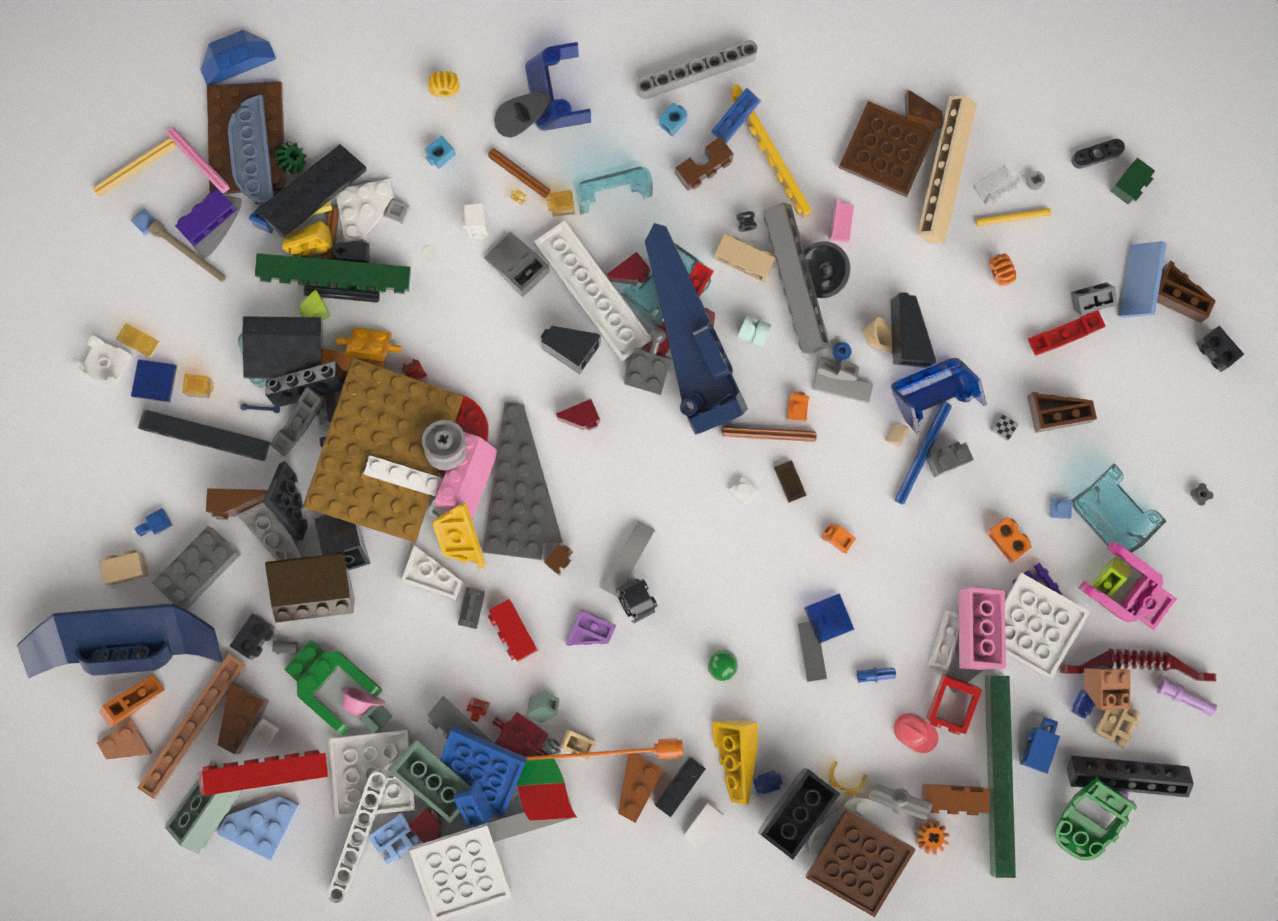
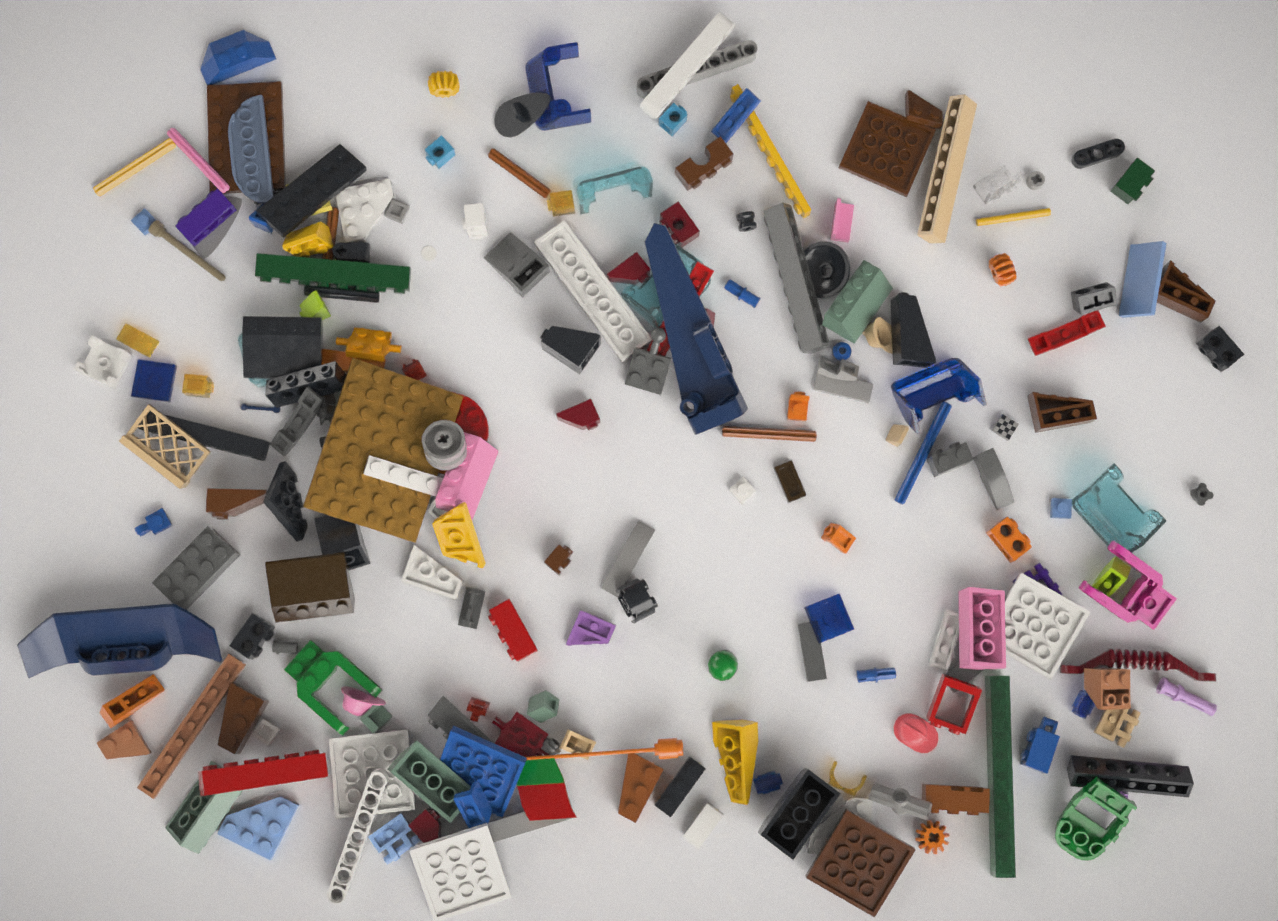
(123, 568): tan brick -> none
(158, 461): none -> tan fence
(270, 532): light grey wing -> none
(290, 157): dark green gear -> none
(518, 196): clear yellow plate -> none
(520, 501): dark grey wing -> none
(677, 214): none -> dark red brick
(687, 66): none -> white beam
(742, 293): none -> blue axle
(744, 257): tan brick -> none
(754, 331): light aqua wheel -> none
(858, 302): none -> sand green slope
(994, 478): none -> dark grey slope

